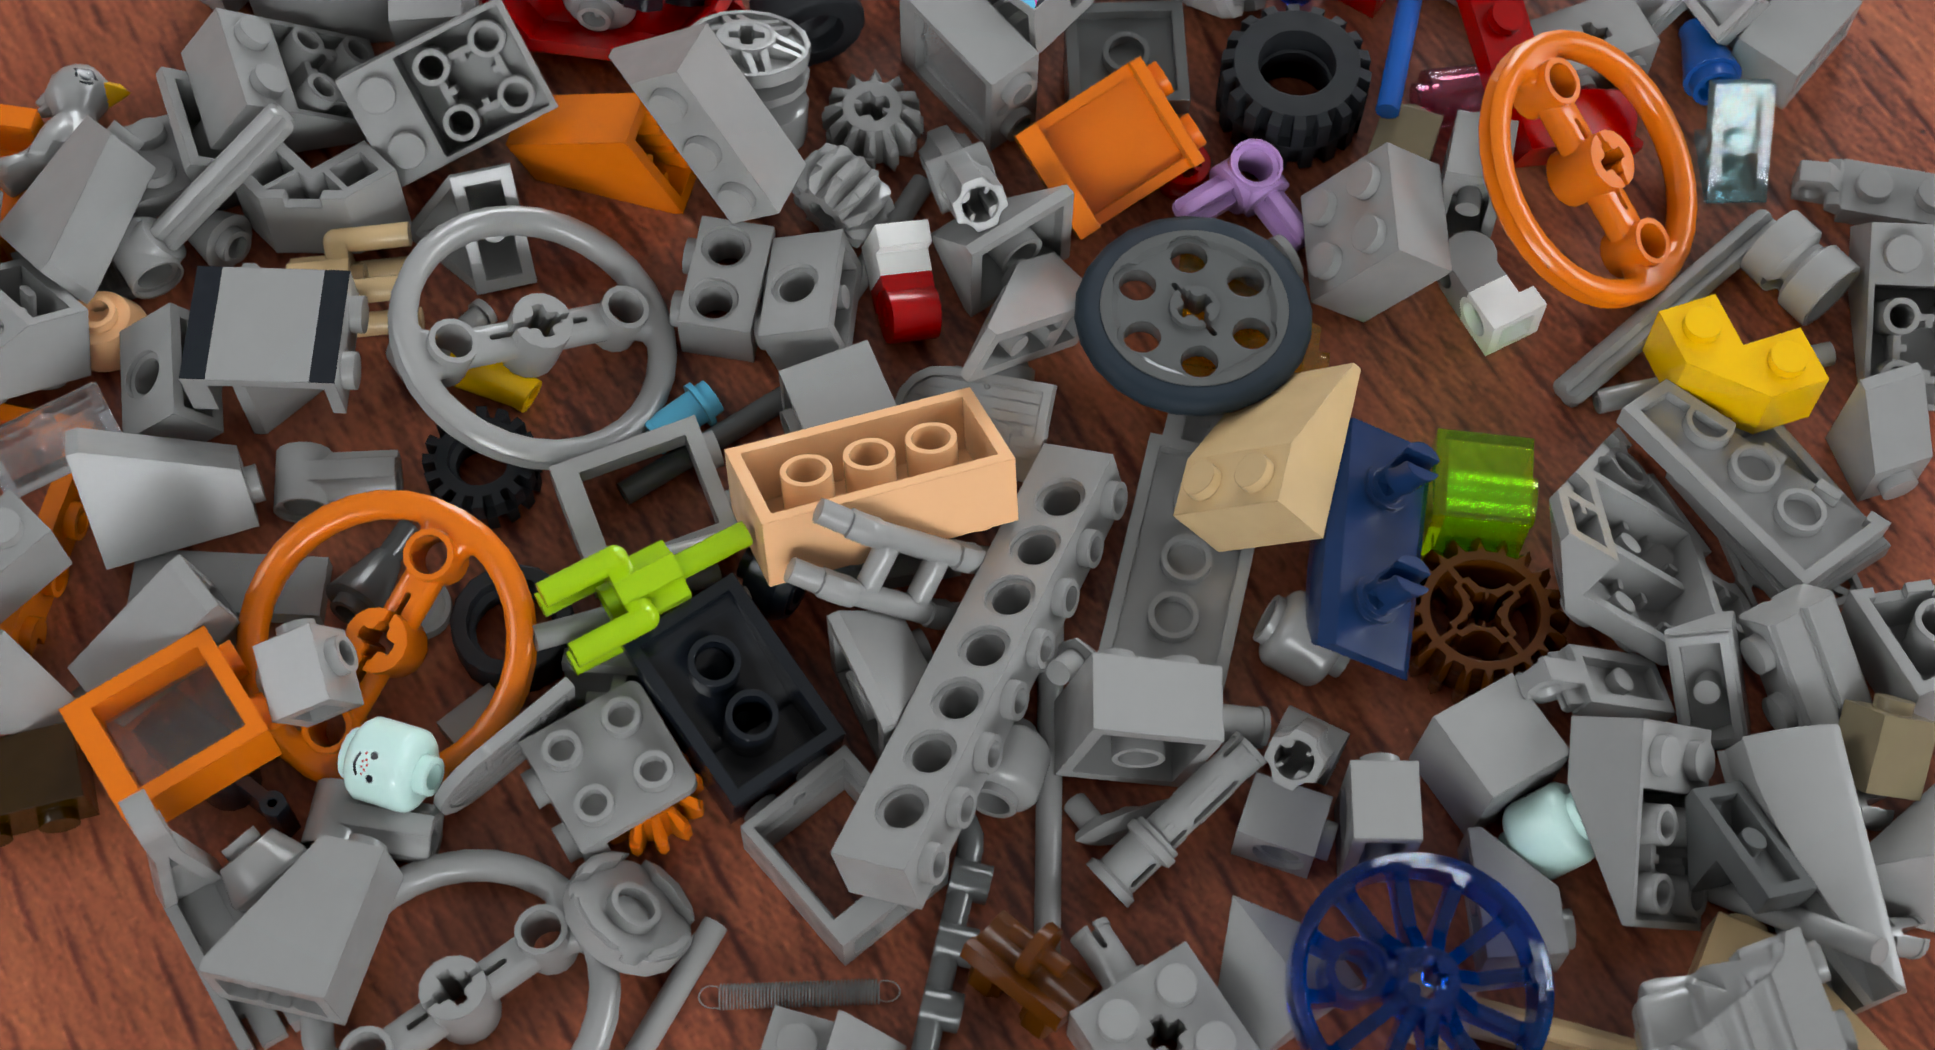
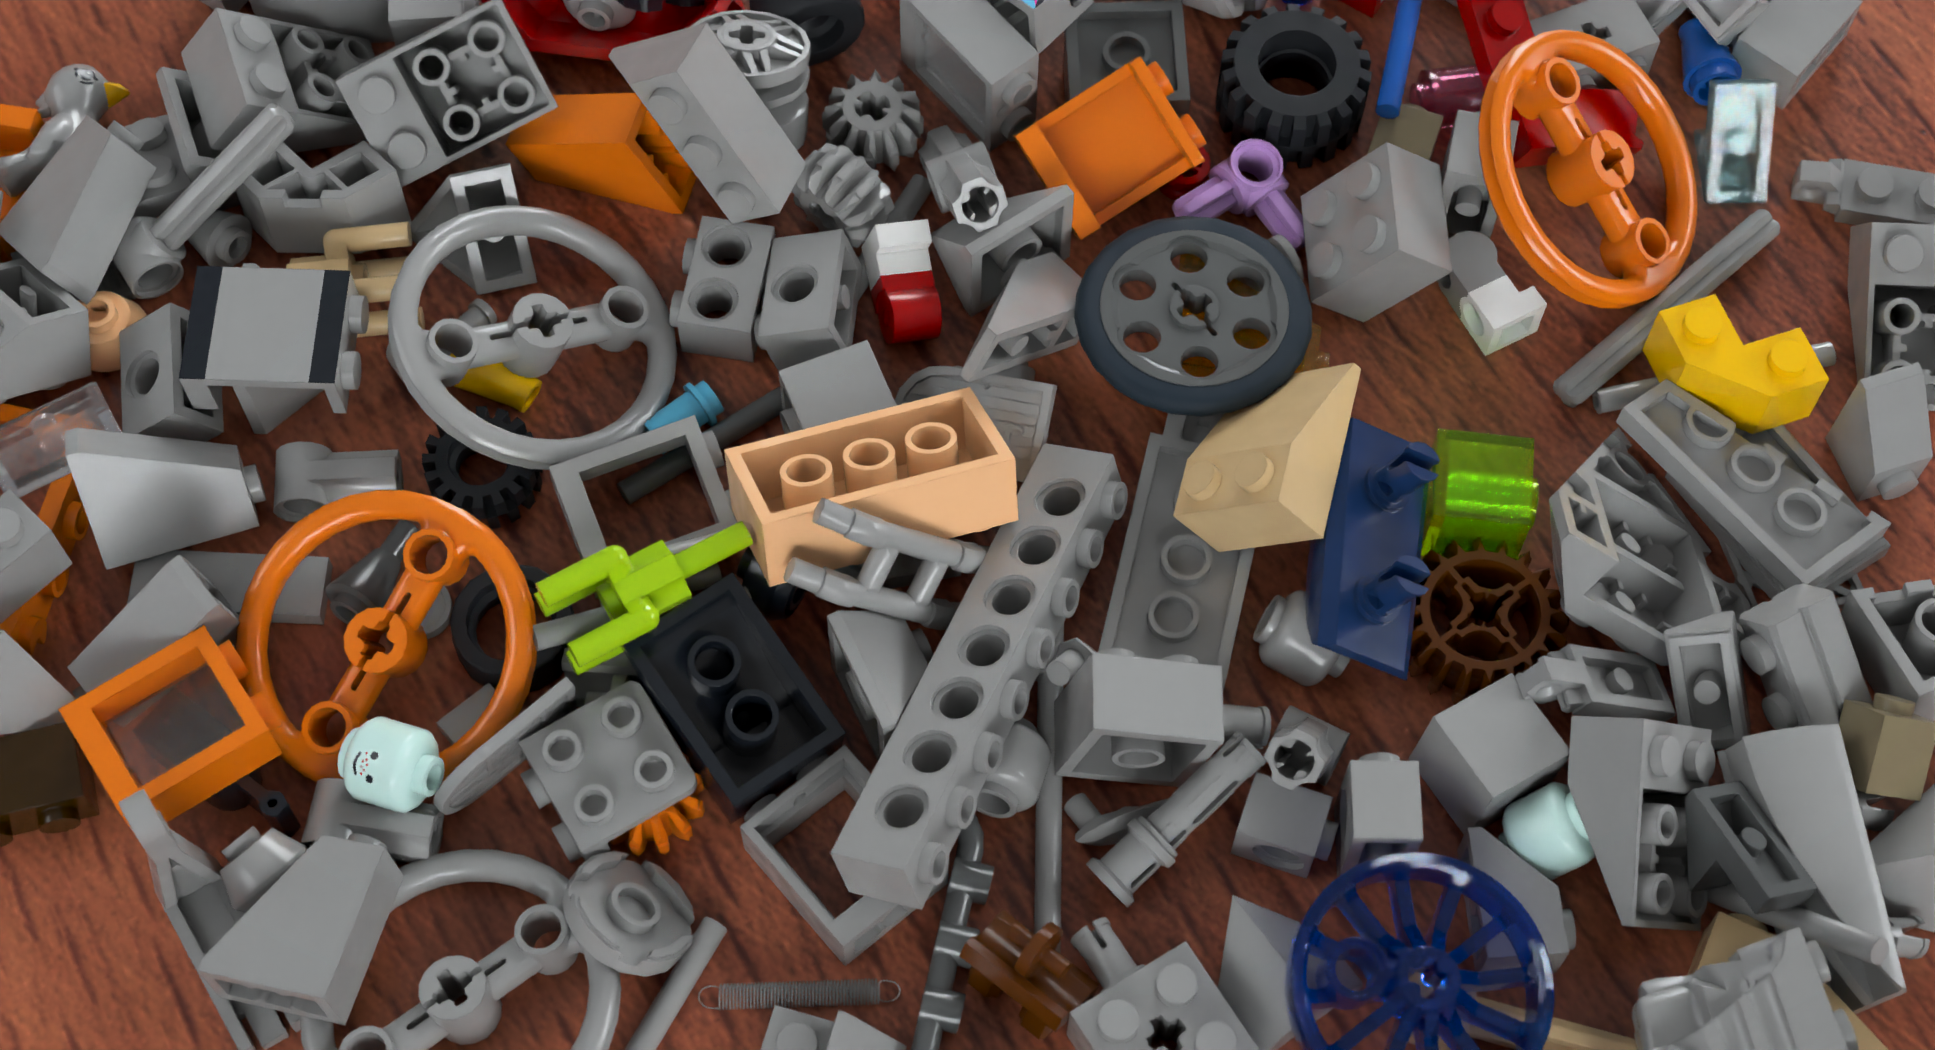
(307, 673): light grey brick -> none
(1801, 269): light grey wheel -> none

